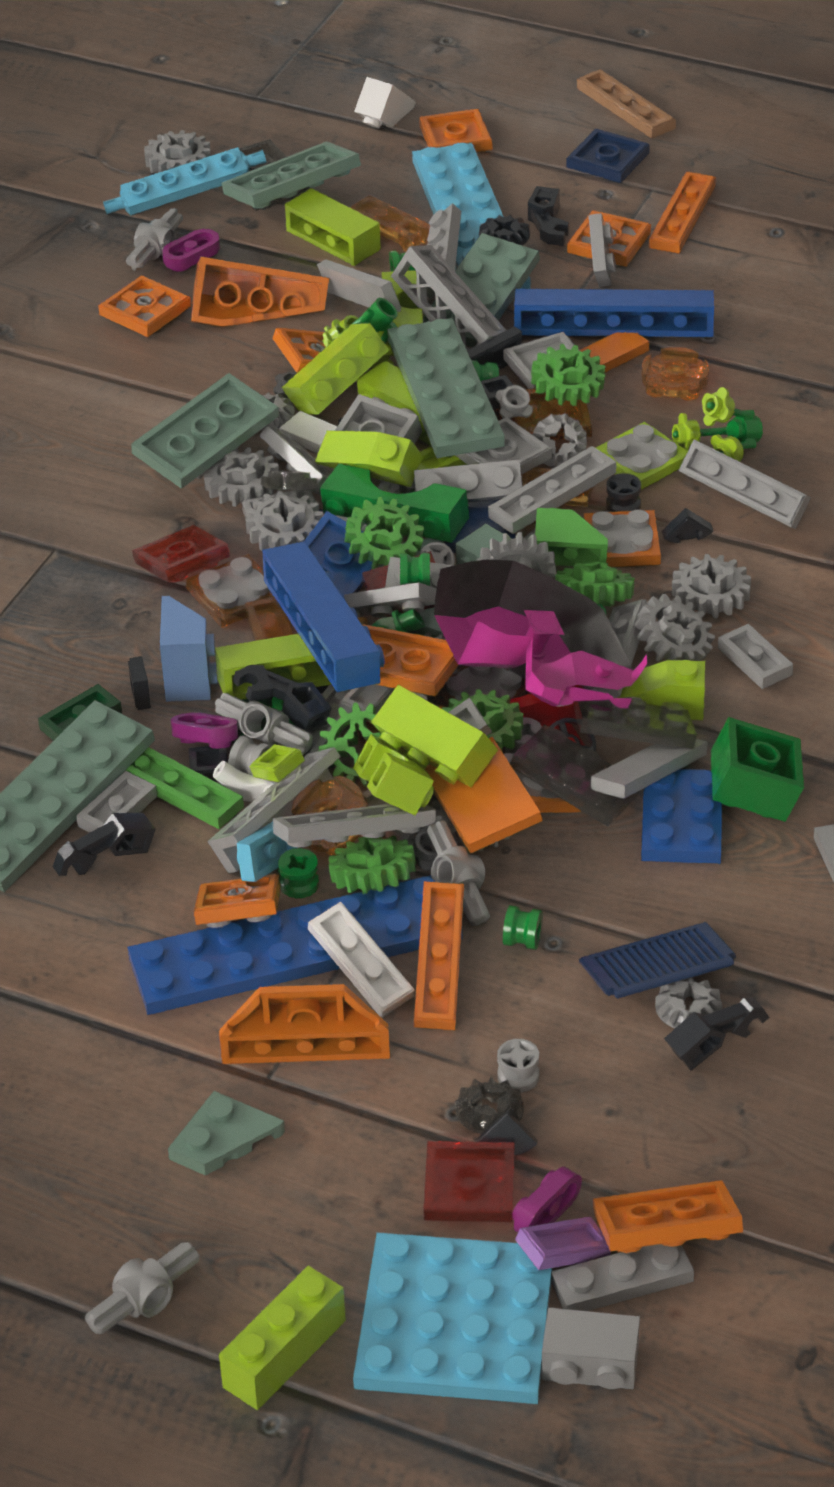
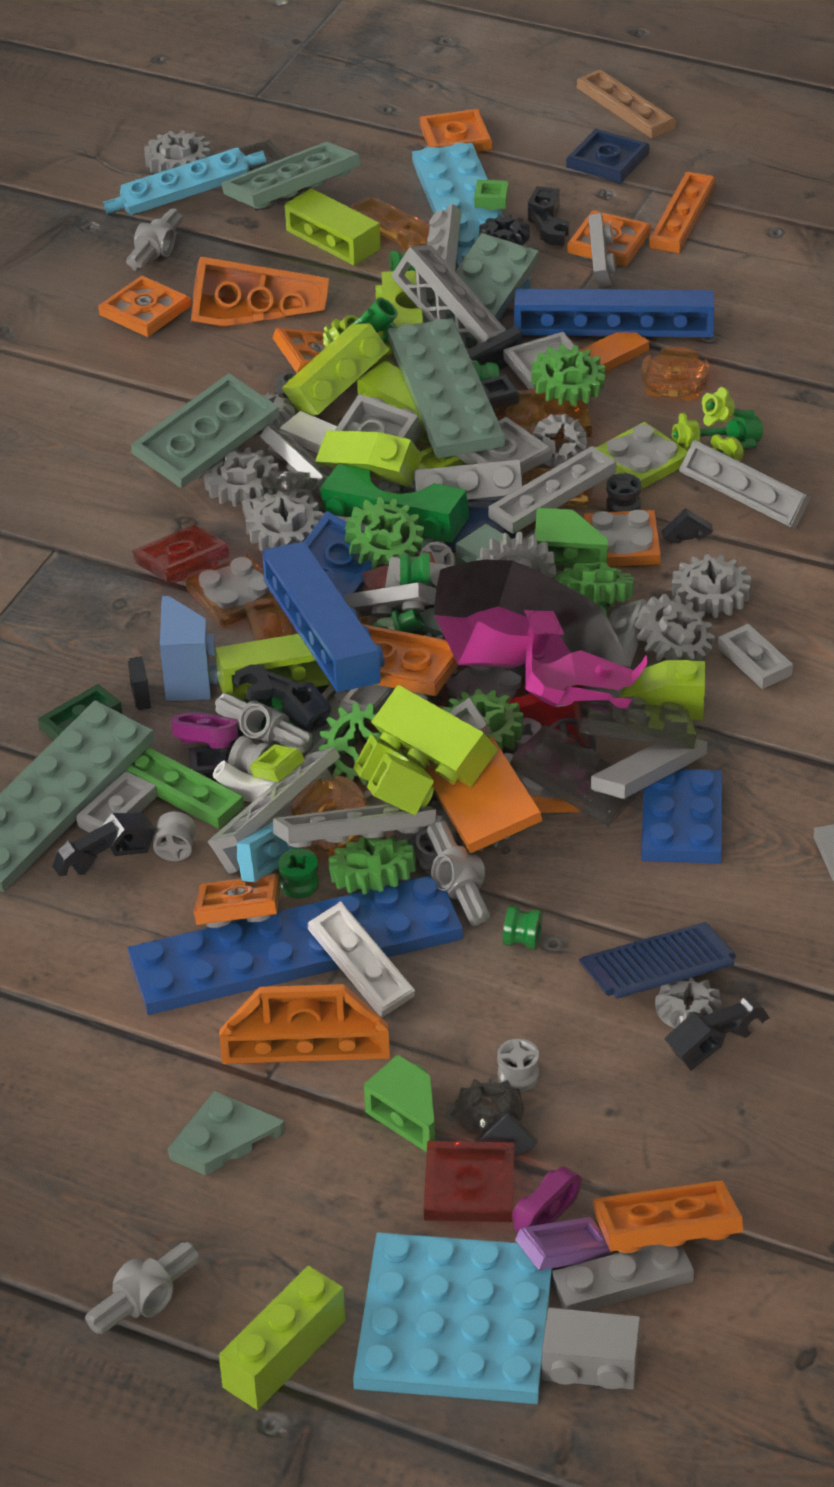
(174, 836): none -> light grey wheel
(188, 249): magenta plate -> none
(357, 285): light grey tile -> none
(382, 104): white slope -> none
(402, 1100): none -> bright green slope
(439, 956): orange tile -> none
(491, 194): none -> bright green plate
(516, 395): light grey plate -> none
(757, 769): green brick -> none

